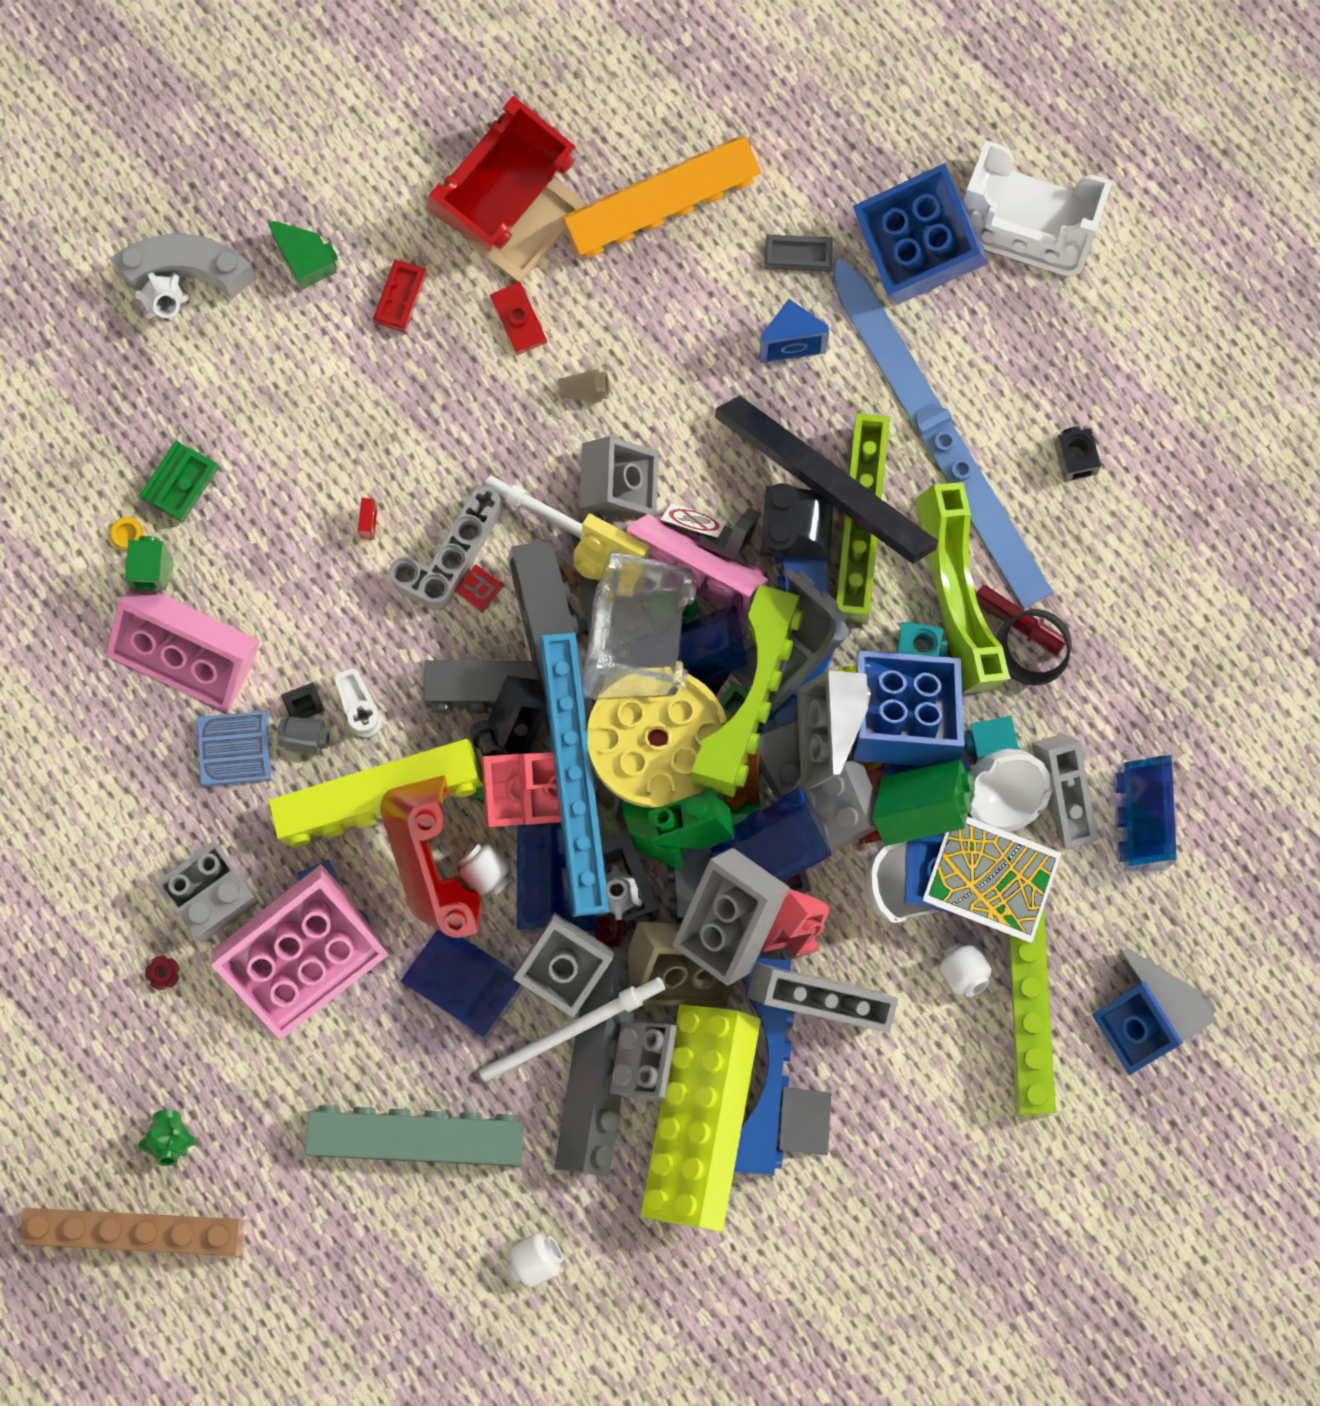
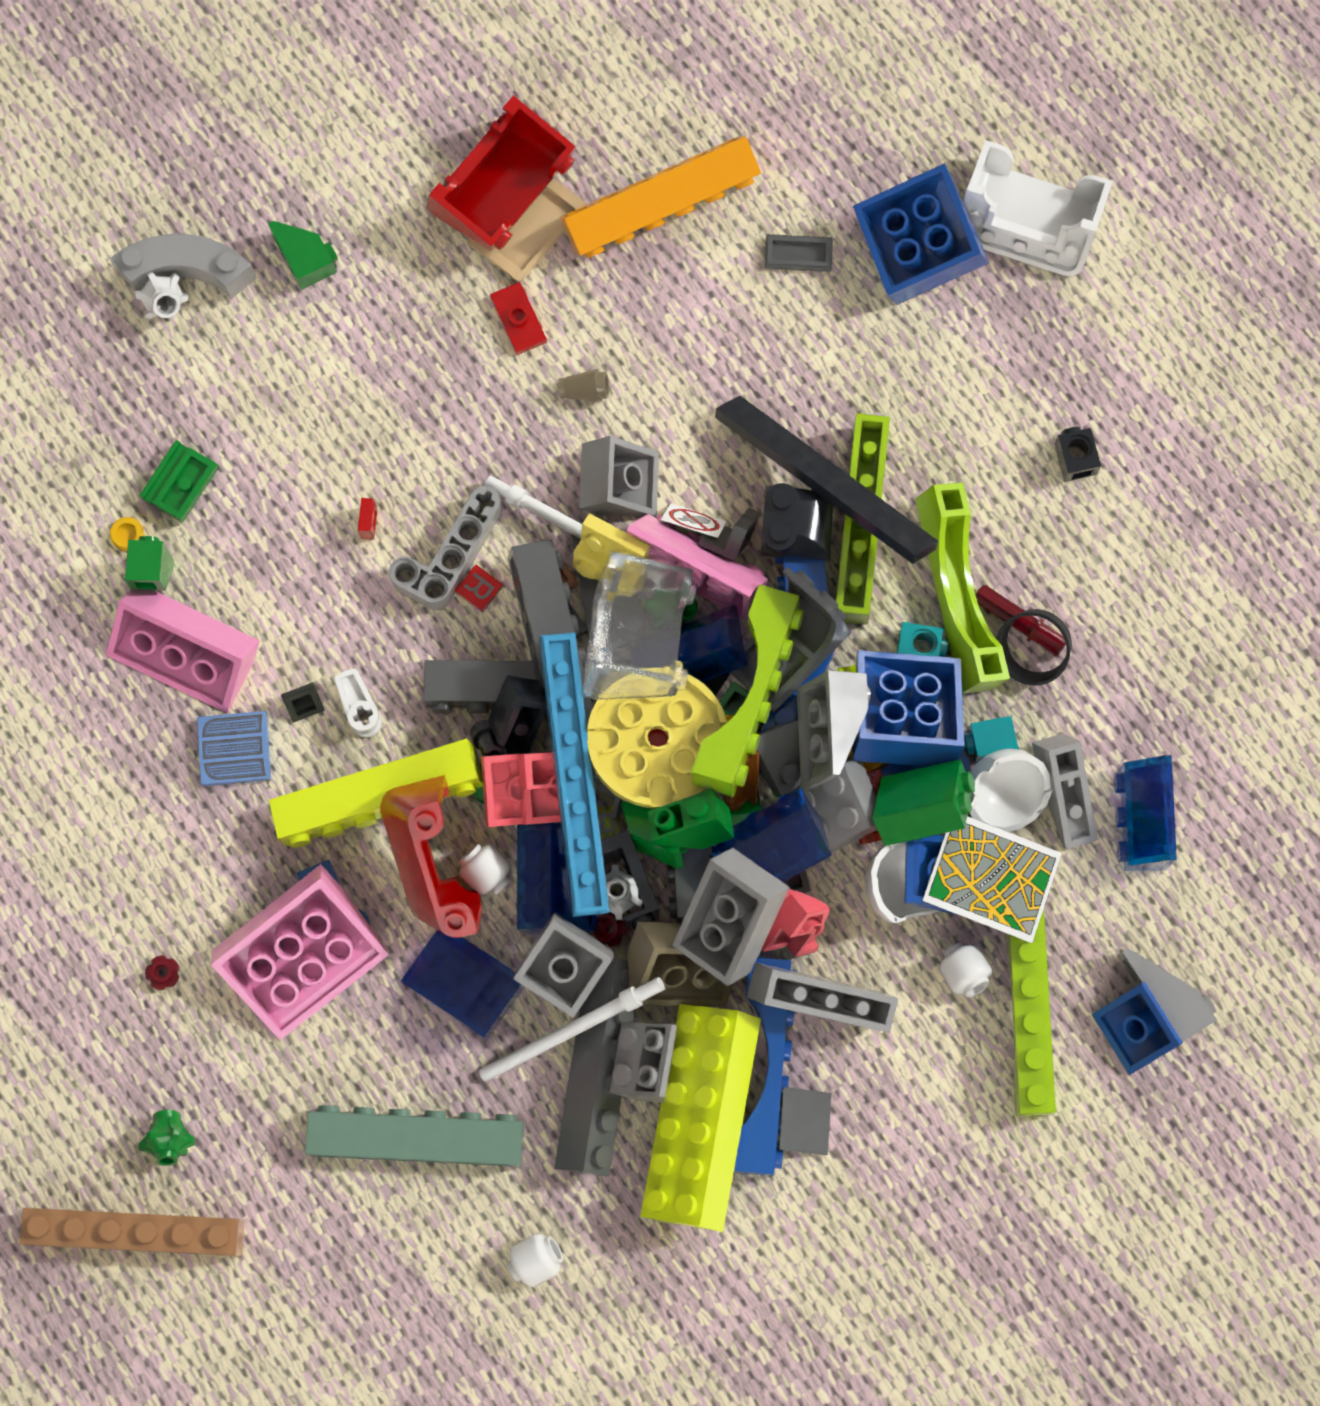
(207, 892): light grey slope -> none
(303, 735): dark grey brick -> none
(399, 295): red plate -> none
(793, 335): blue slope -> none
(939, 434): medium blue piece -> none

